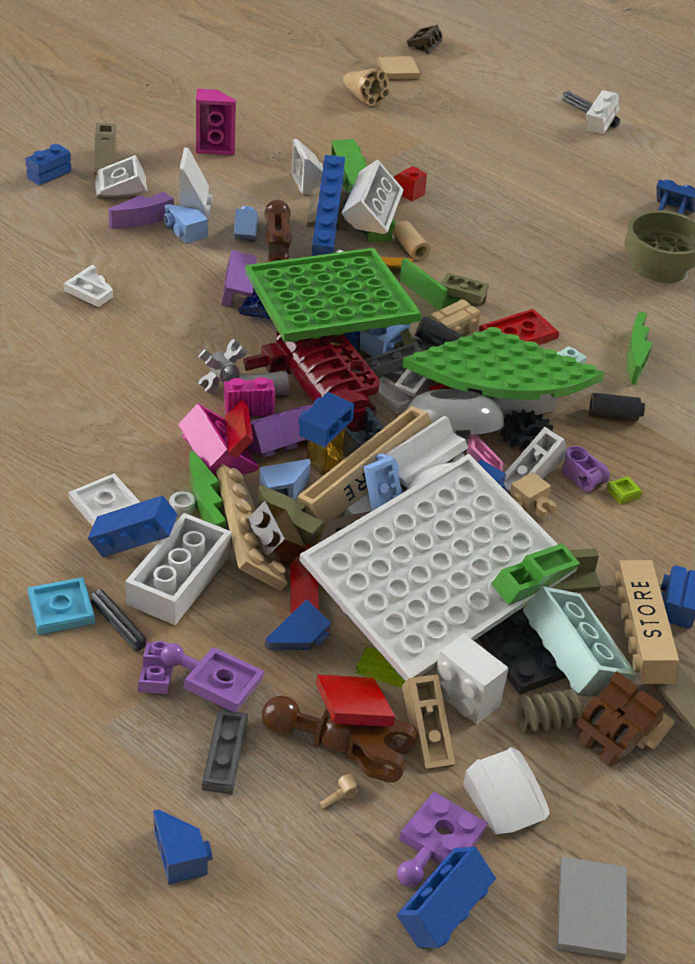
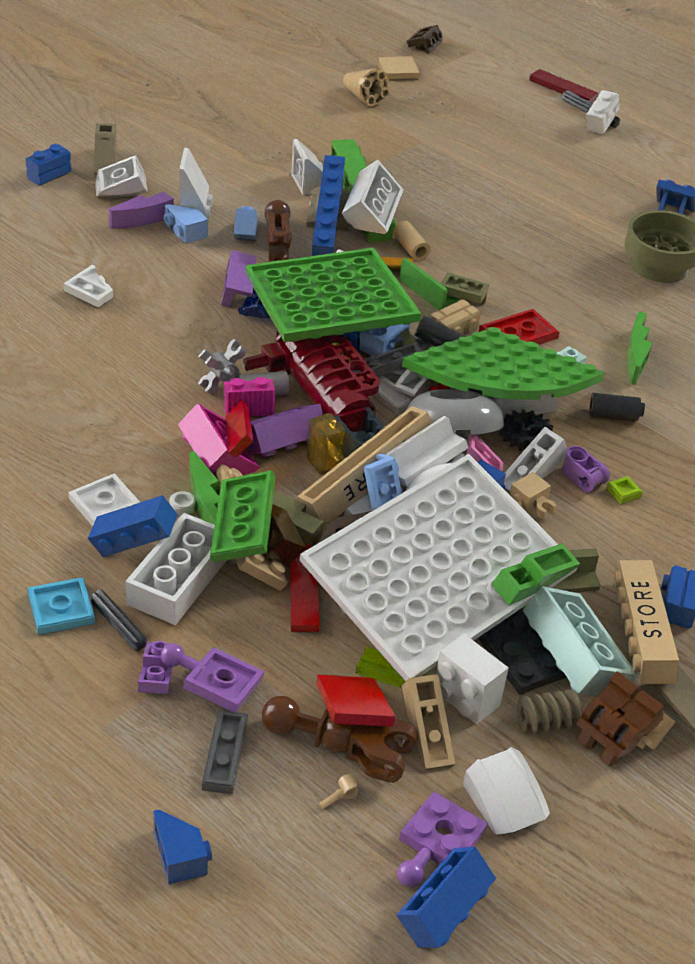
(215, 122): dark pink slope -> none
(243, 516): none -> bright green tile
(286, 477): light blue slope -> none
(300, 630): blue slope -> none
(325, 419): blue brick -> none
(413, 183): red slope -> none
(562, 85): none -> dark red tile
(592, 908): light grey tile -> none

